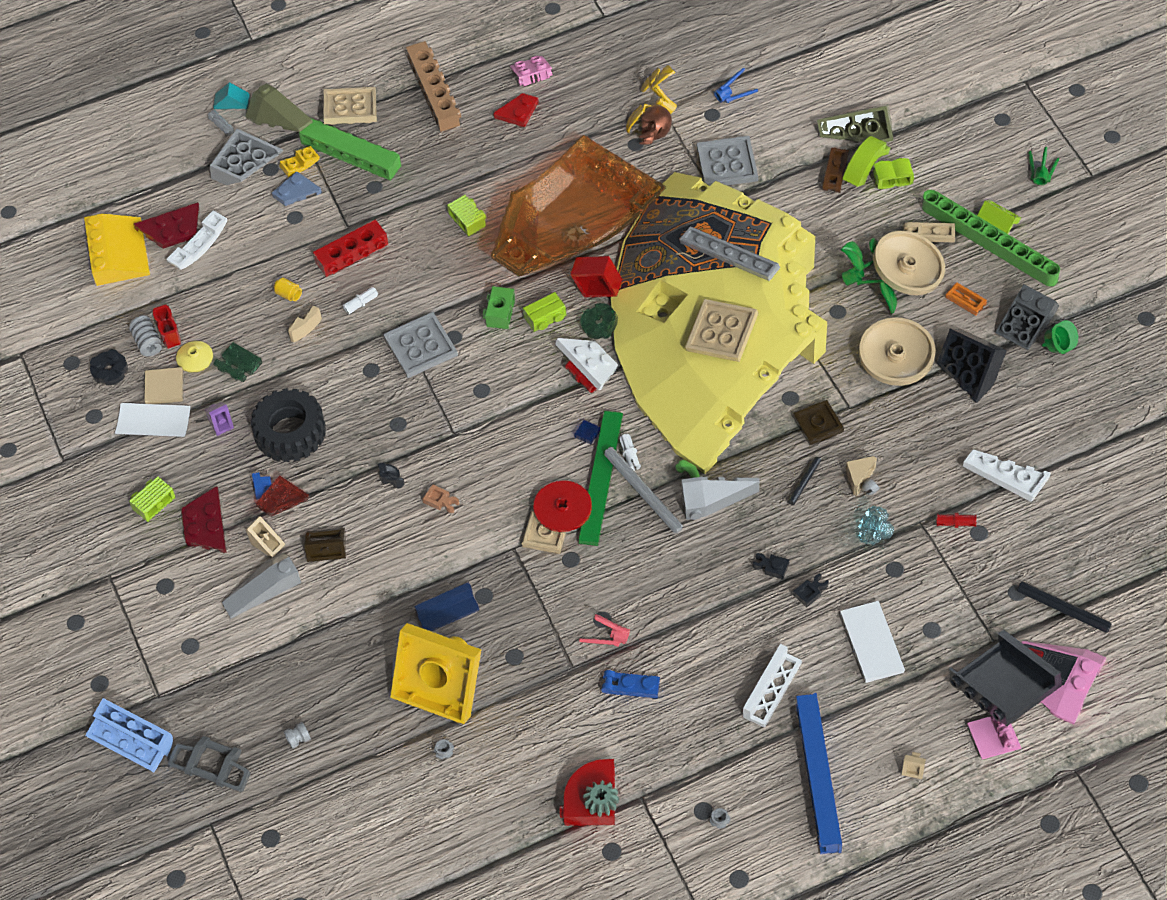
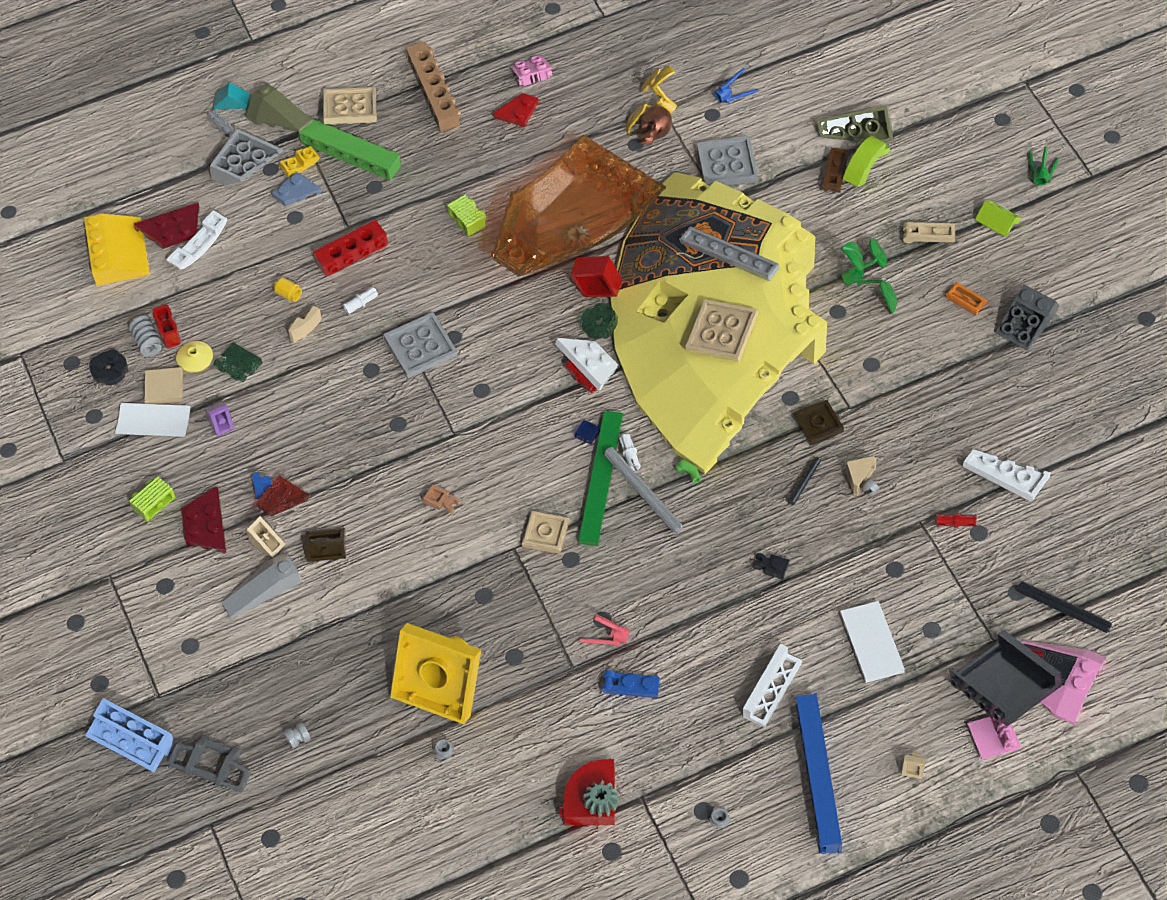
(282, 406): black tyre -> none
(391, 475): black piece -> none
(447, 607): dark blue panel -> none
(501, 316): bright green brick -> none
(544, 312): lime brick -> none
(562, 519): red piece -> none
(707, 496): light grey wedge -> none
(810, 592): black plate -> none
(875, 526): clear light blue plant -> none
(893, 173): lime brick -> none
(897, 351): tan dish -> none
(908, 263): tan dish -> none
(971, 362): black wedge -> none
(991, 238): bright green beam -> none
(1061, 337): green piece -> none

